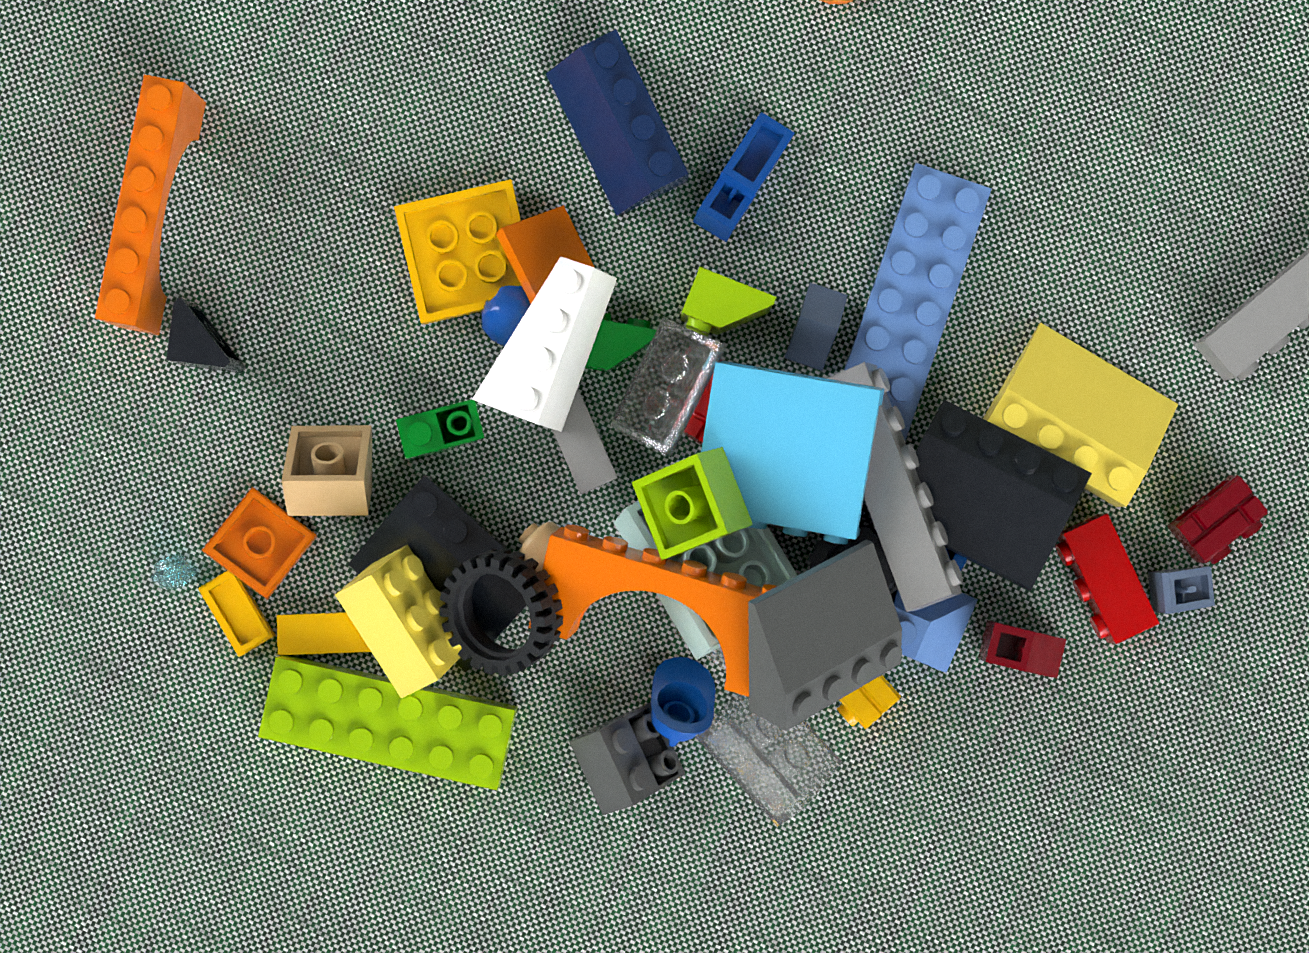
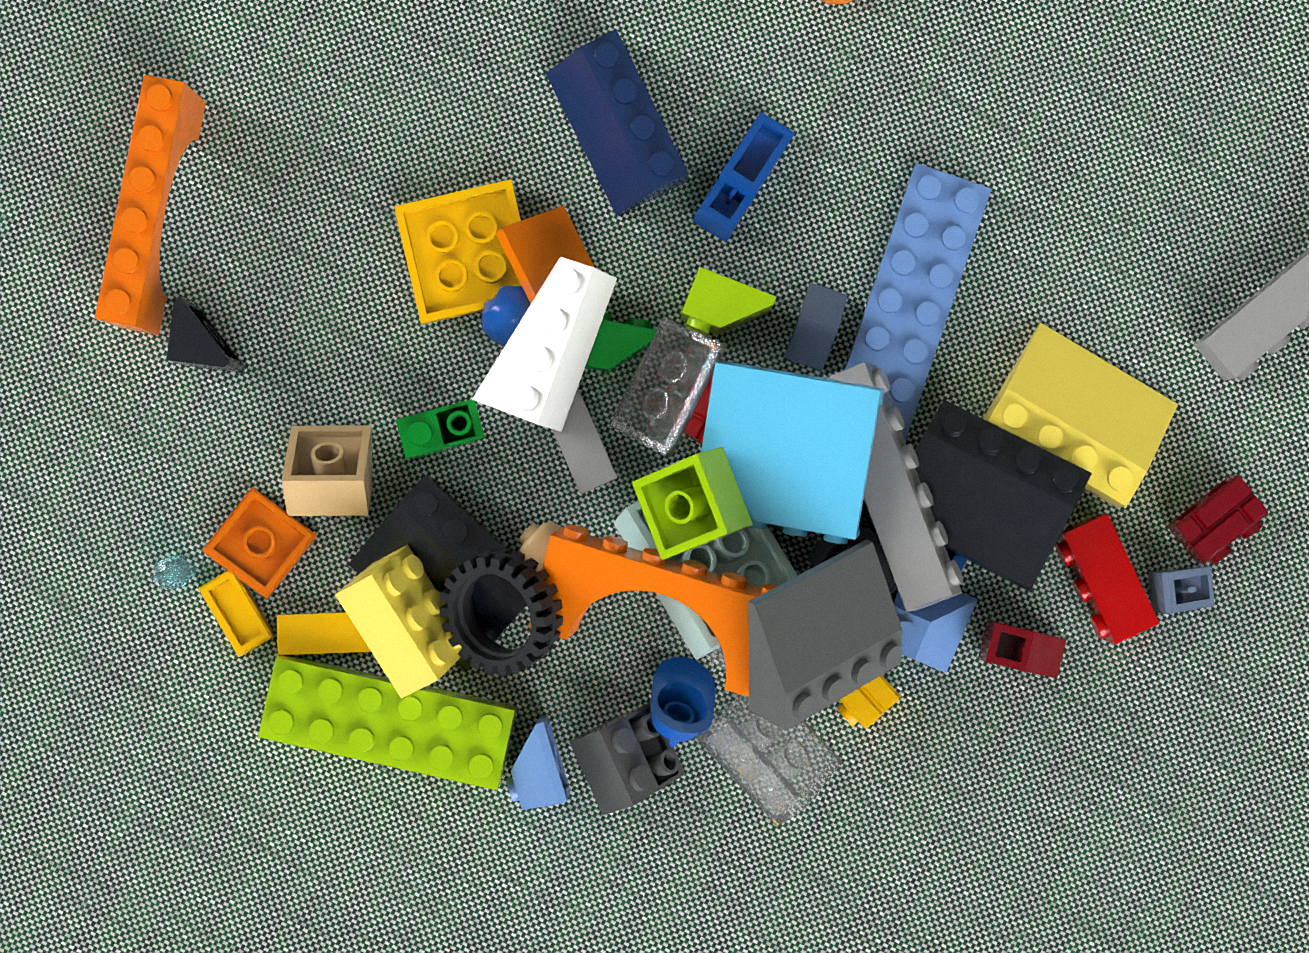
(538, 772): none -> medium blue slope

